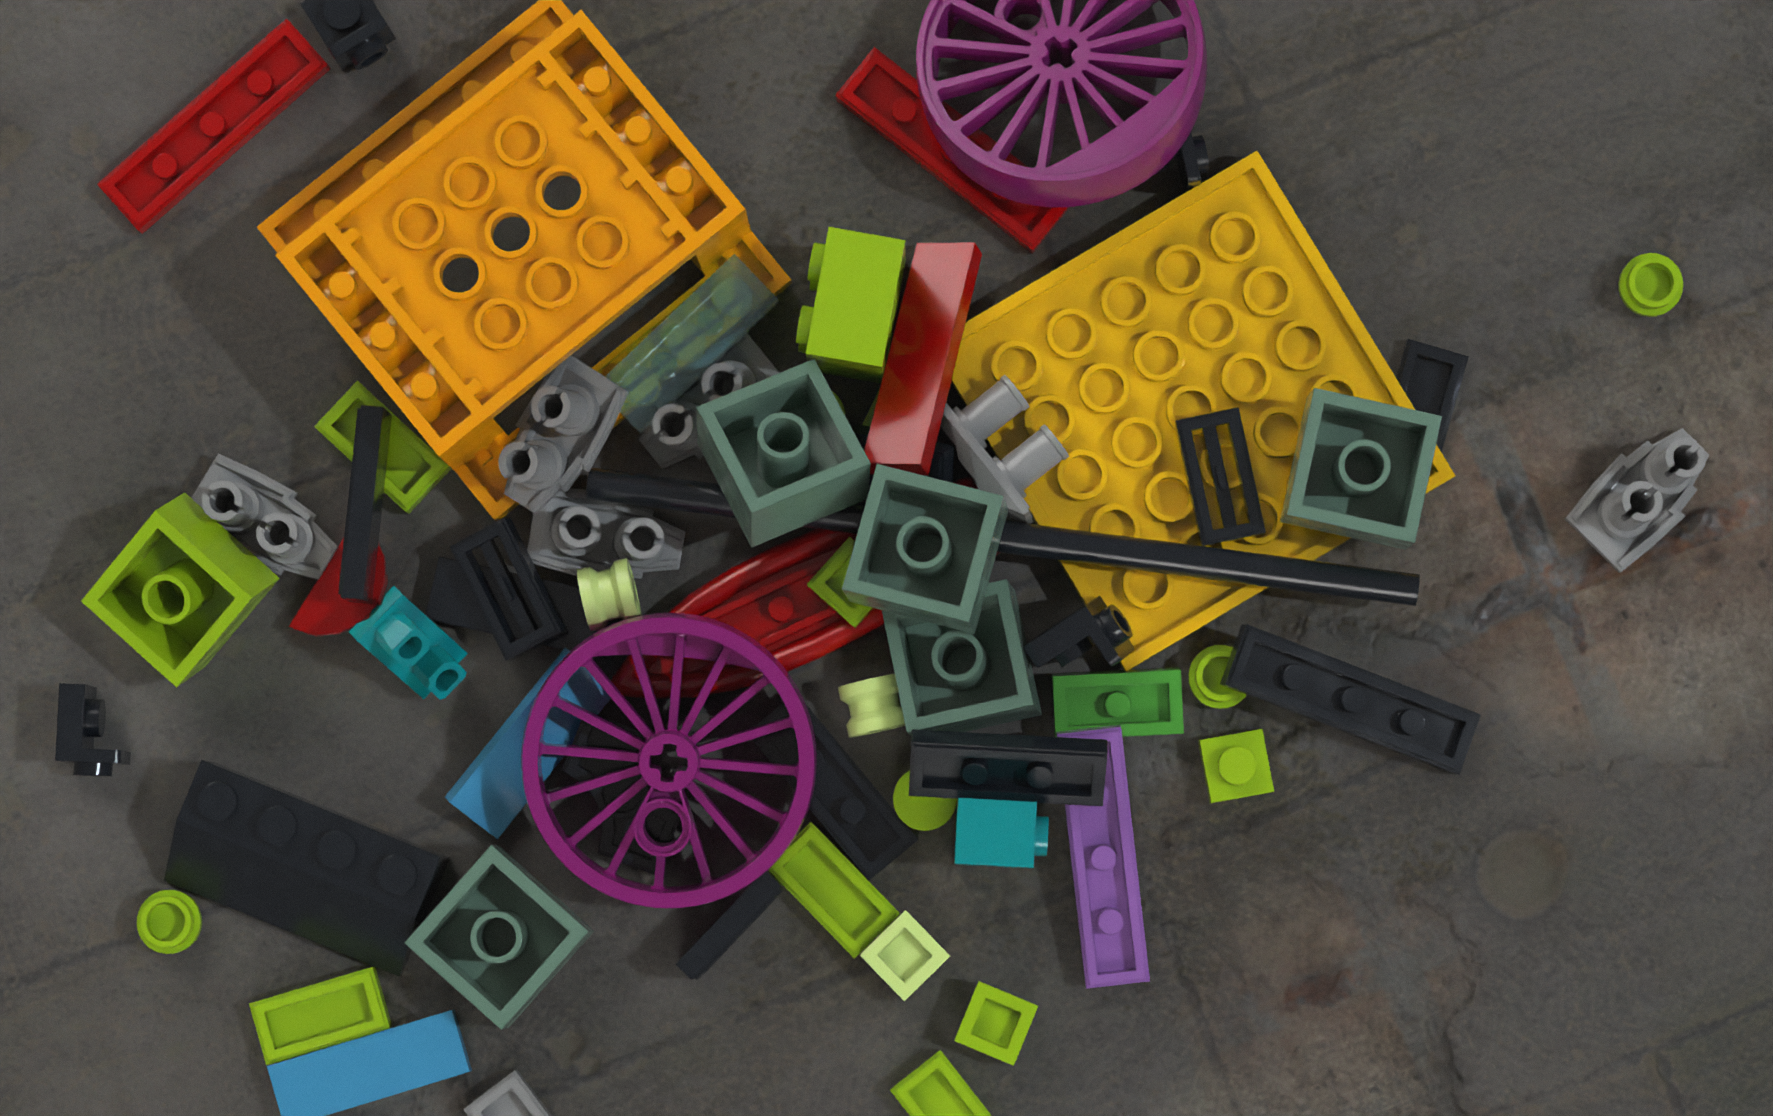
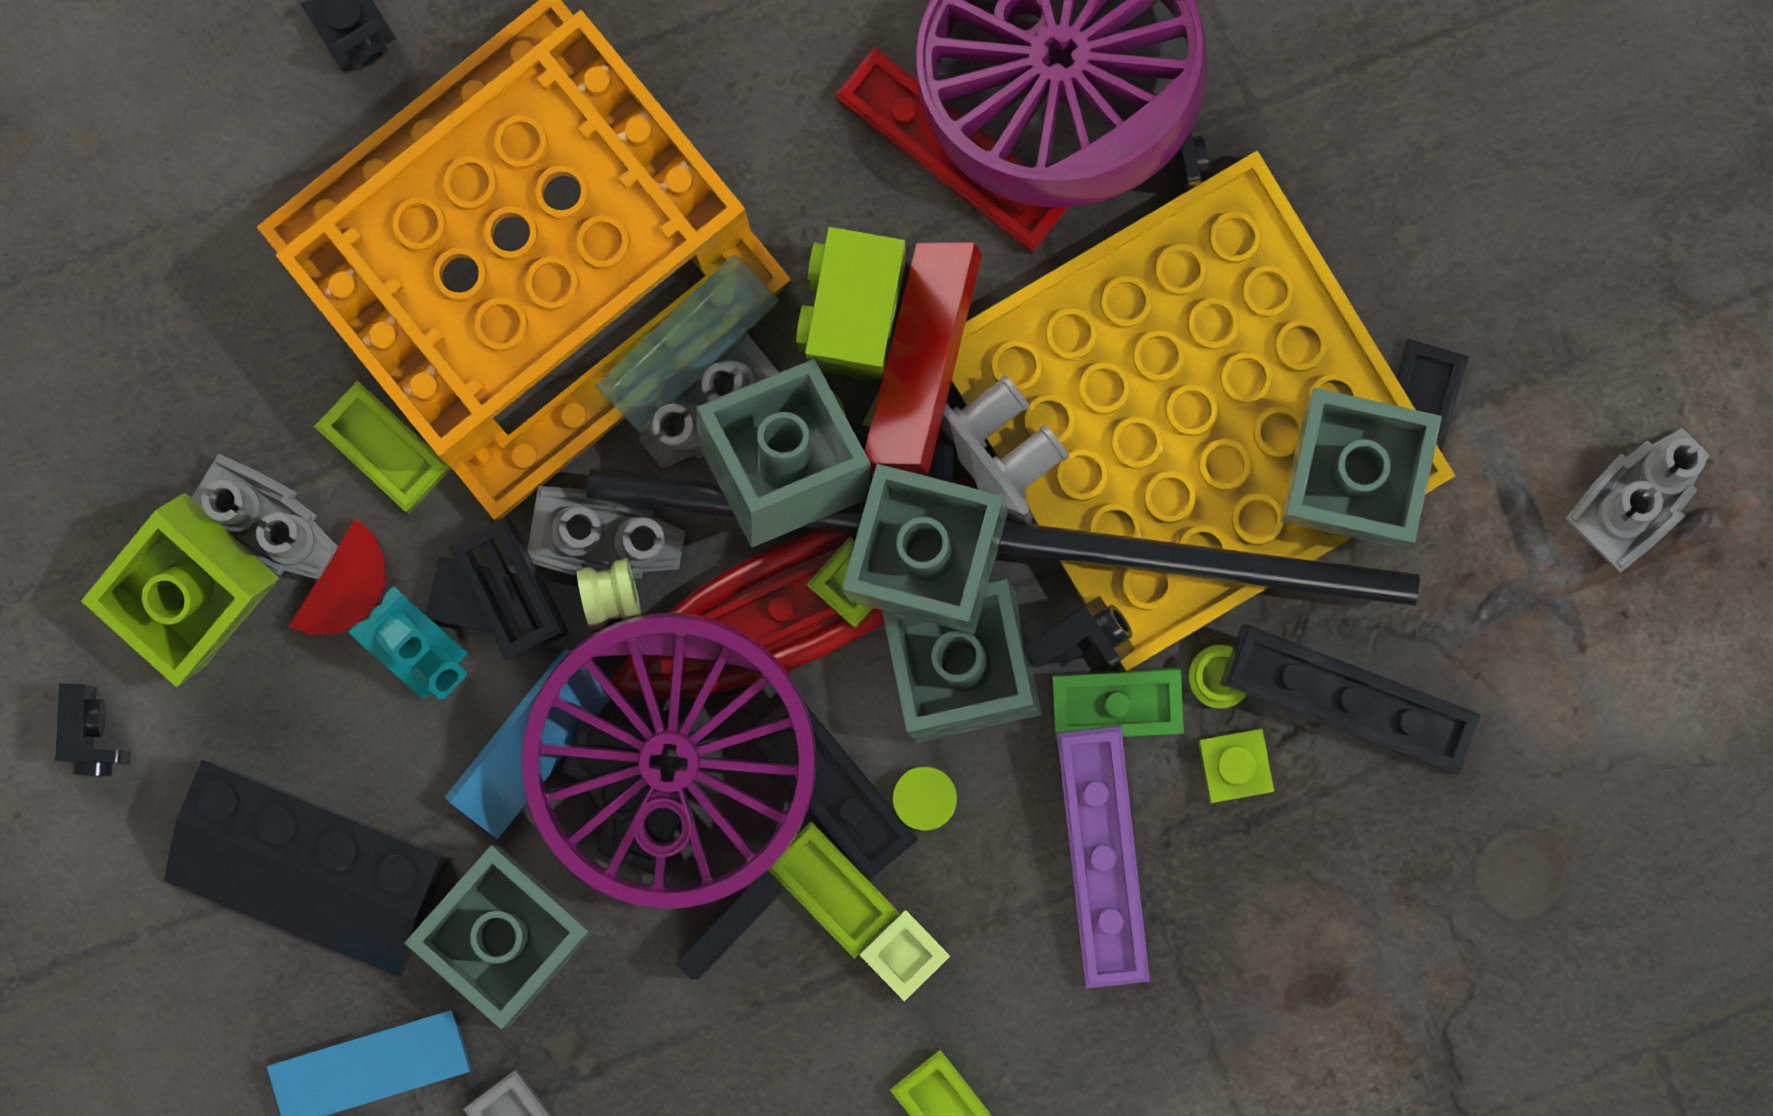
(169, 921): lime plate -> none
(214, 126): red tile -> none
(320, 1015): lime tile -> none
(365, 504): black tile -> none
(560, 433): light grey connector -> none
(872, 705): yellowish green wheel -> none
(996, 1023): lime plate -> none
(999, 833): teal brick -> none
(1007, 767): black tile -> none
(1230, 529): black tile -> none
(1650, 285): lime plate -> none

